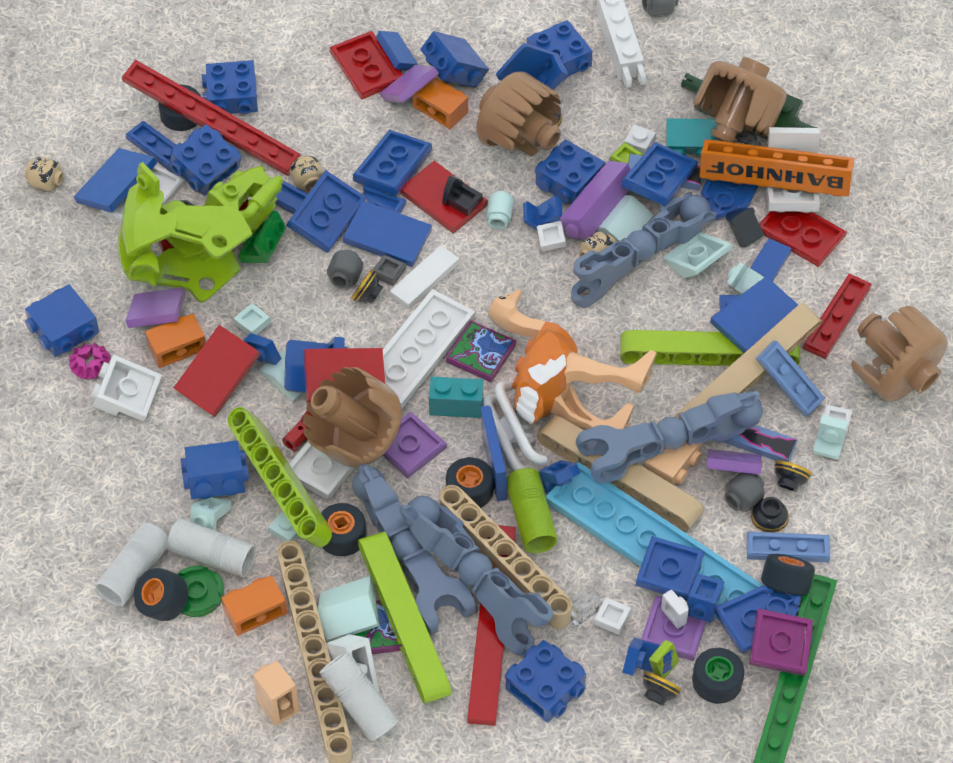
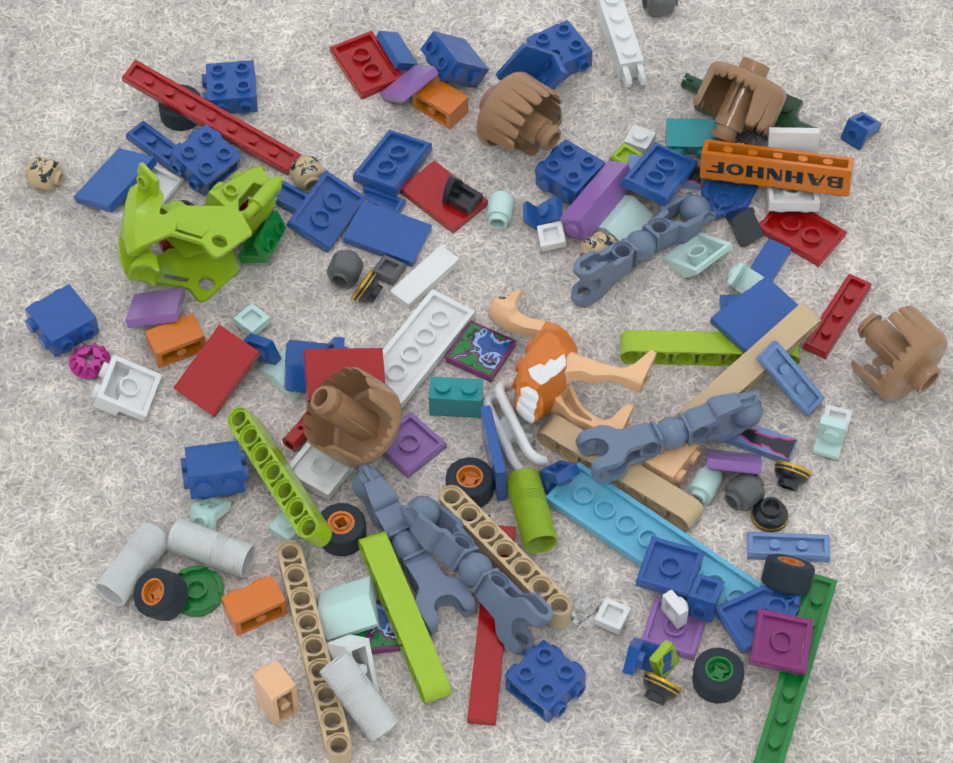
(705, 485): none -> light aqua brick
(858, 129): none -> blue bracket

